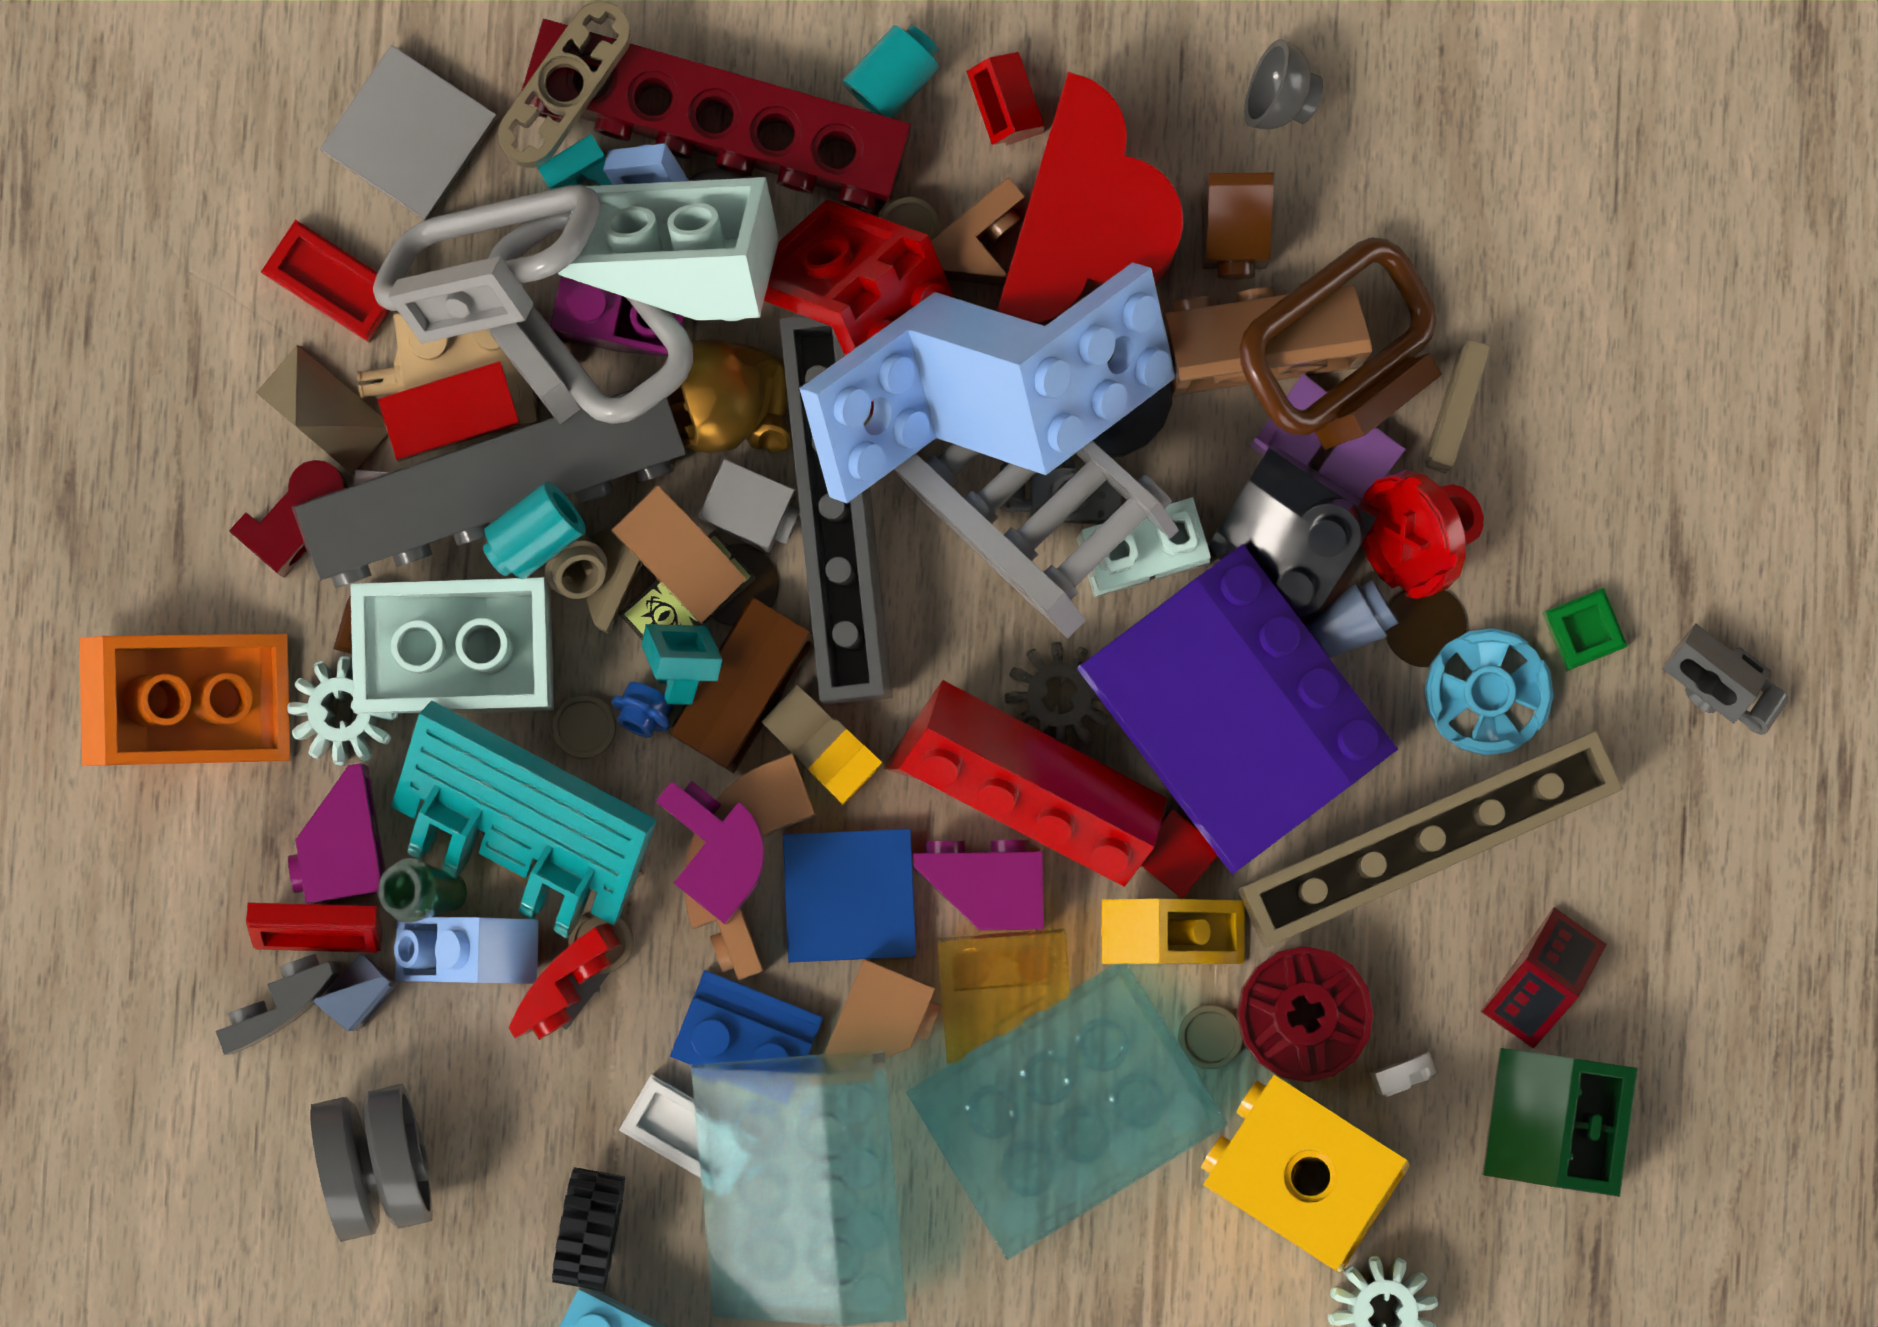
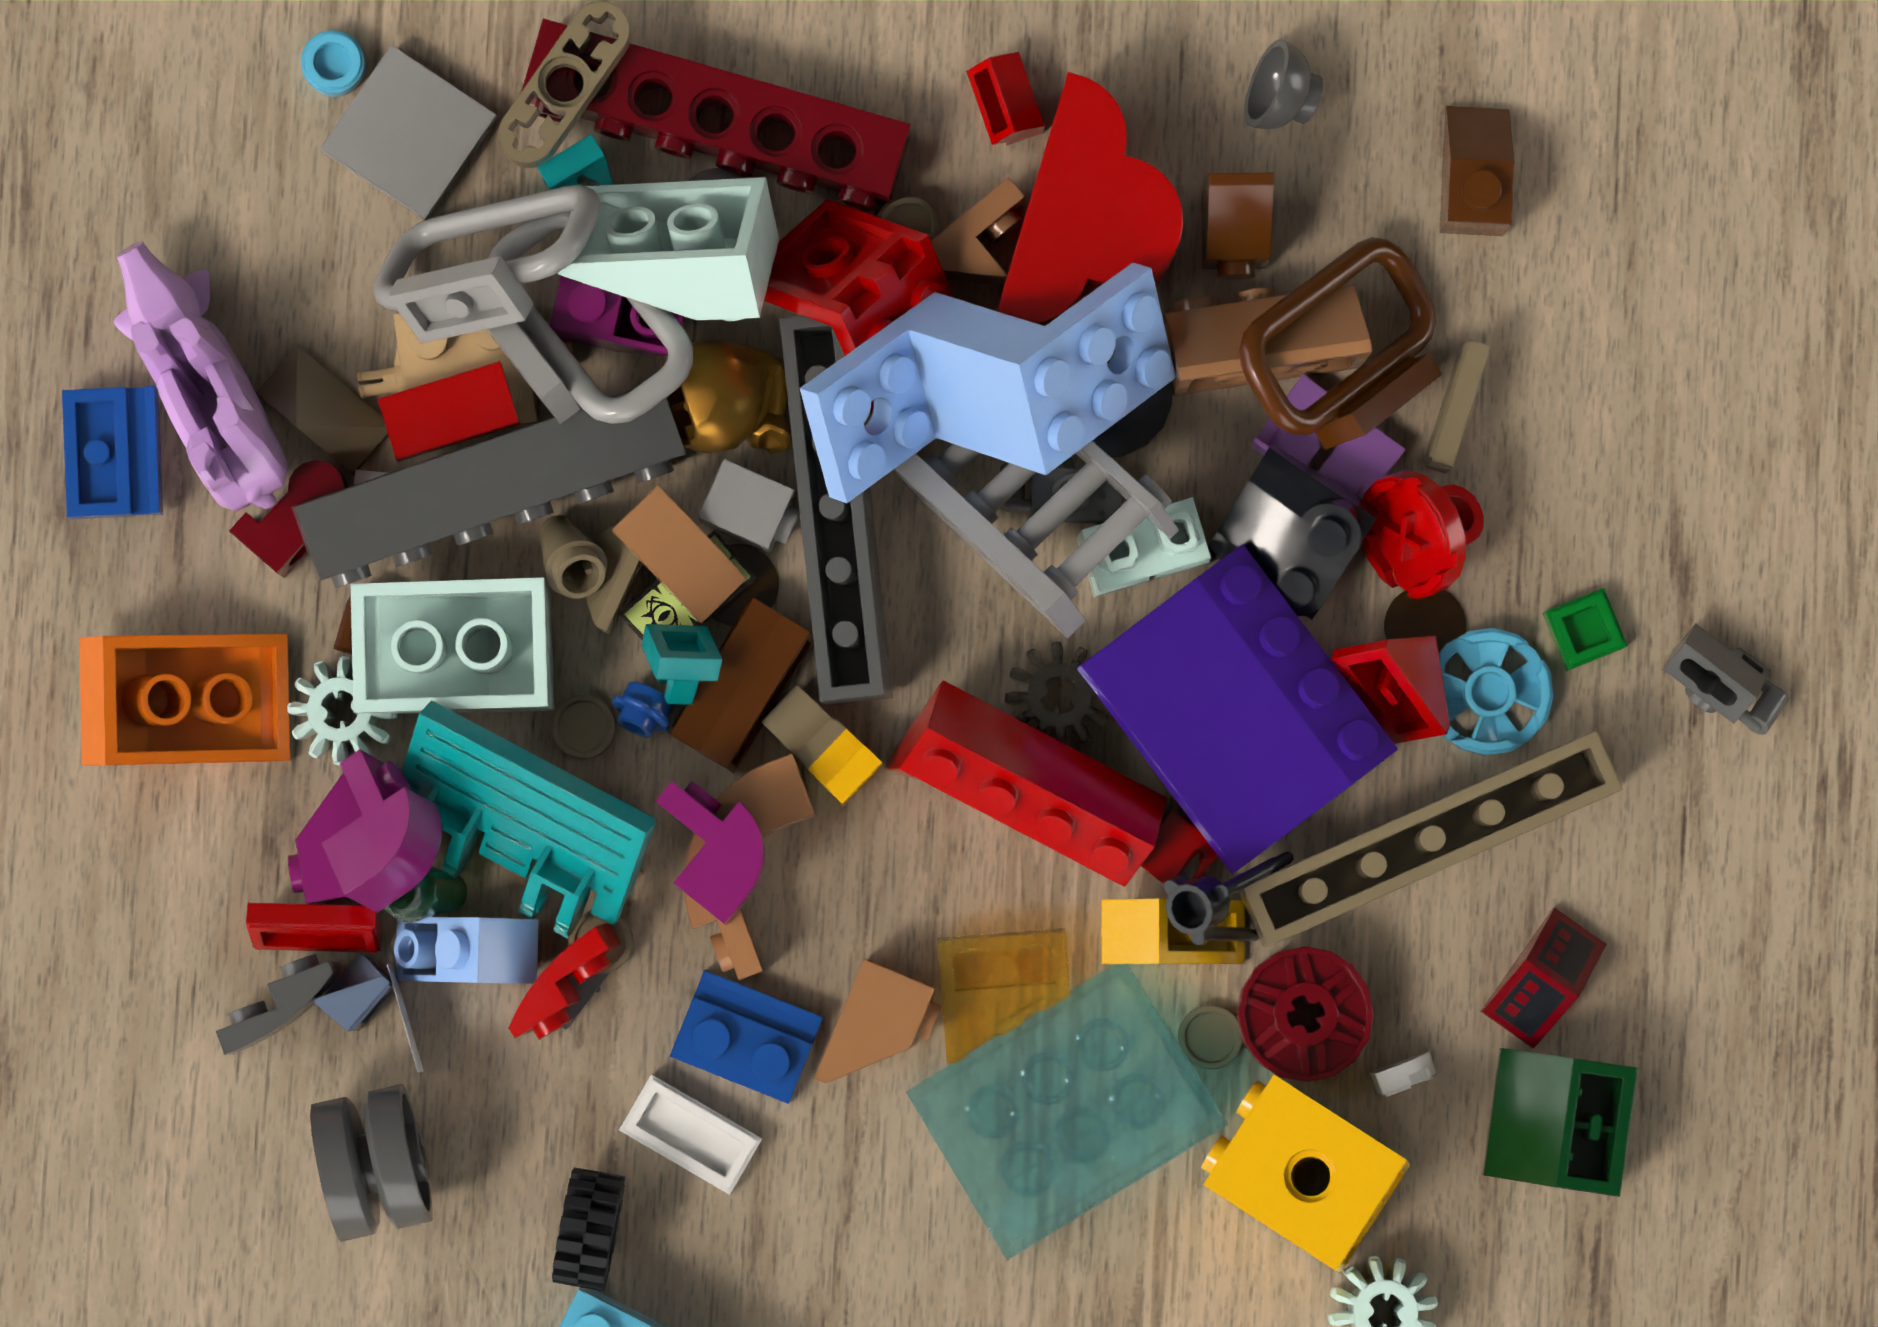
(112, 452): none -> blue plate
(200, 382): none -> lavender animal
(327, 280): red tile -> none
(333, 63): none -> medium azure tile
(392, 841): none -> magenta brick
(406, 1022): none -> white sticker
(532, 532): teal brick -> none
(643, 165): light blue plate -> none
(800, 1189): clear light blue slope -> none
(849, 895): blue tile -> none
(893, 71): teal brick -> none
(988, 888): magenta slope -> none
(1203, 902): none -> black plant
(1353, 620): sand blue cone -> none
(1399, 685): none -> red slope
(1477, 172): none -> reddish brown slope

